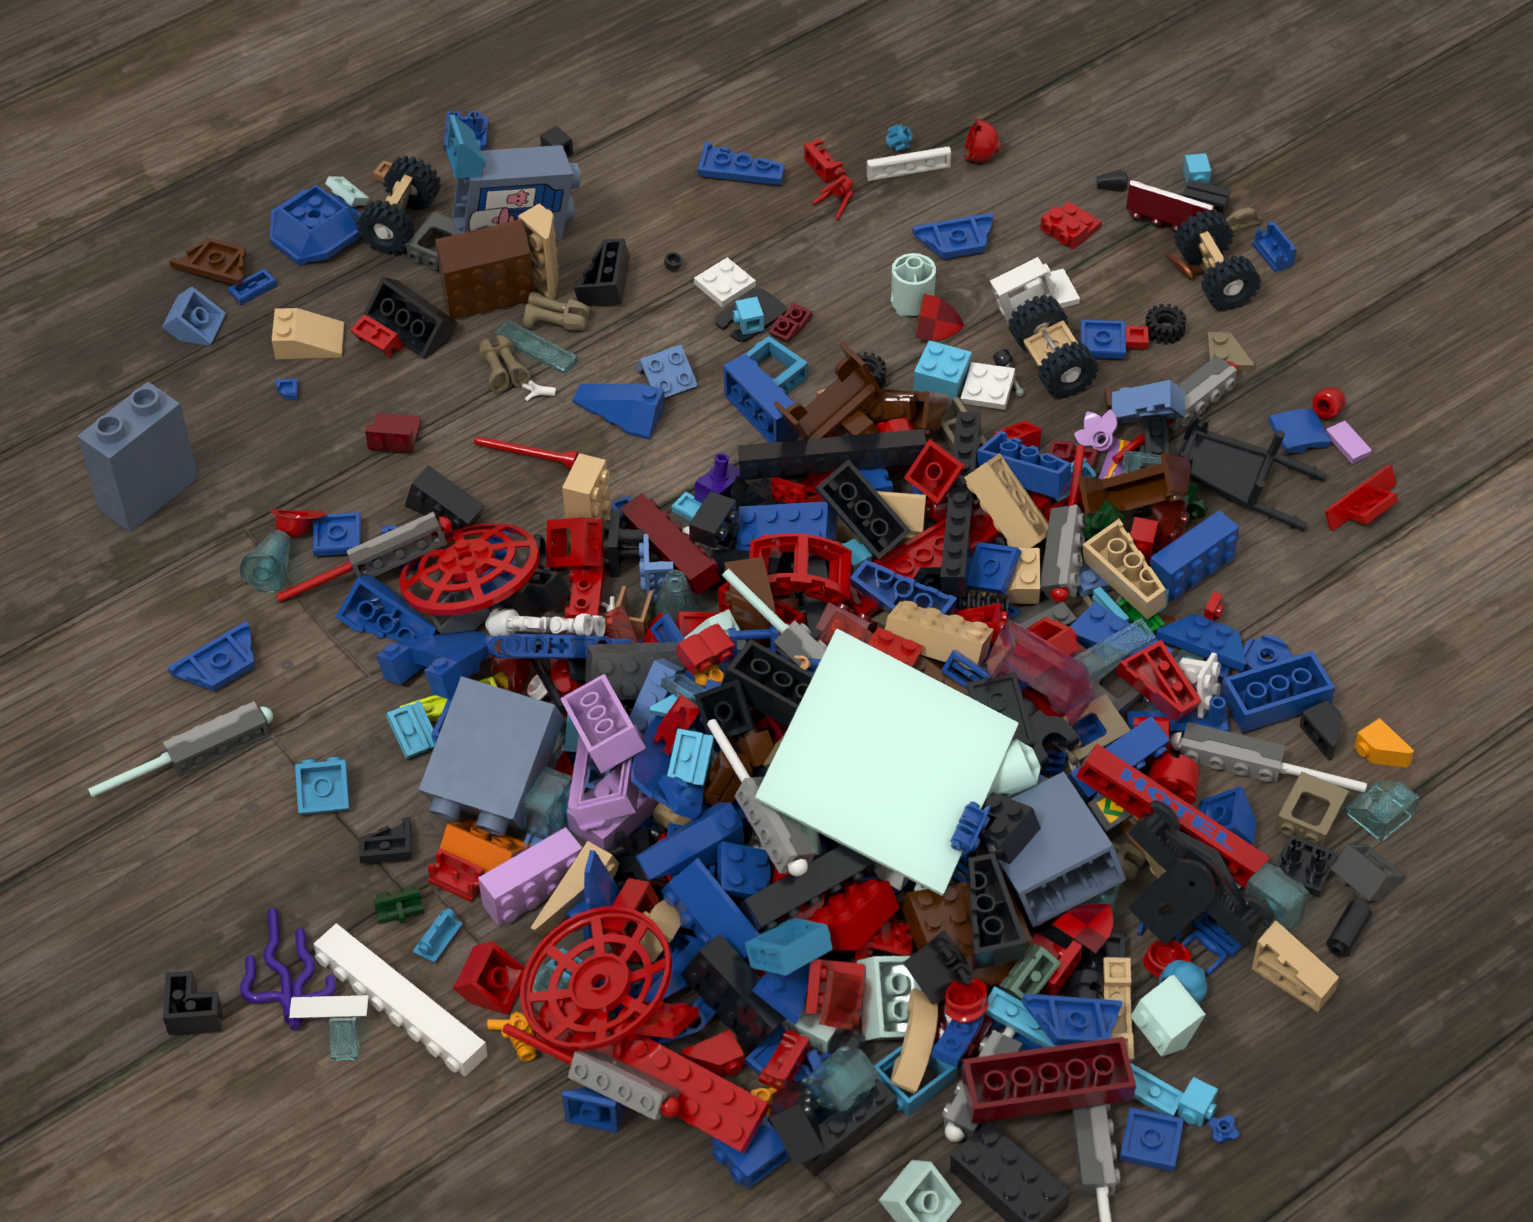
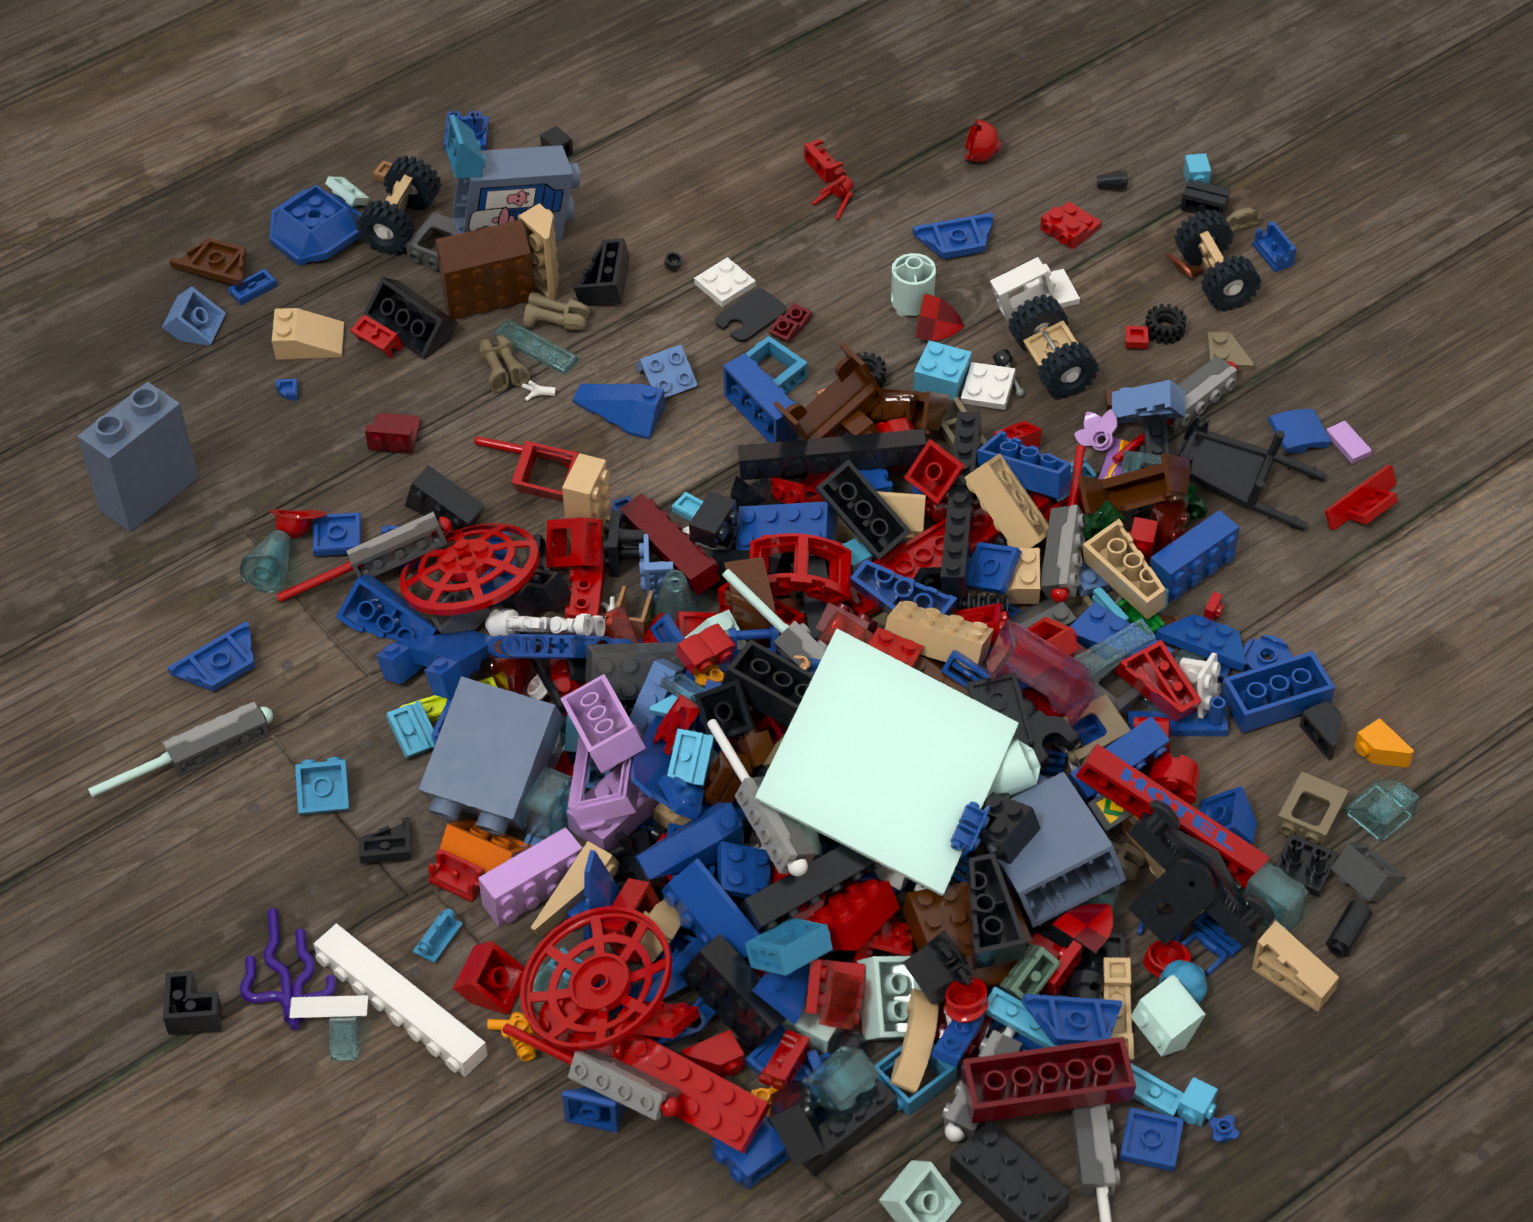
(398, 905): dark green hips -> none
(526, 464): none -> red window
(718, 479): dark purple brick -> none
(729, 165): blue wing -> none
(749, 315): medium azure brick -> none
(899, 137): dark azure gear -> none
(908, 163): white tile -> none
(1066, 451): dark red slope -> none
(1104, 338): blue plate -> none
(1161, 206): dark red slope -> none
(1245, 755): piece -> none
(1328, 402): red head -> none

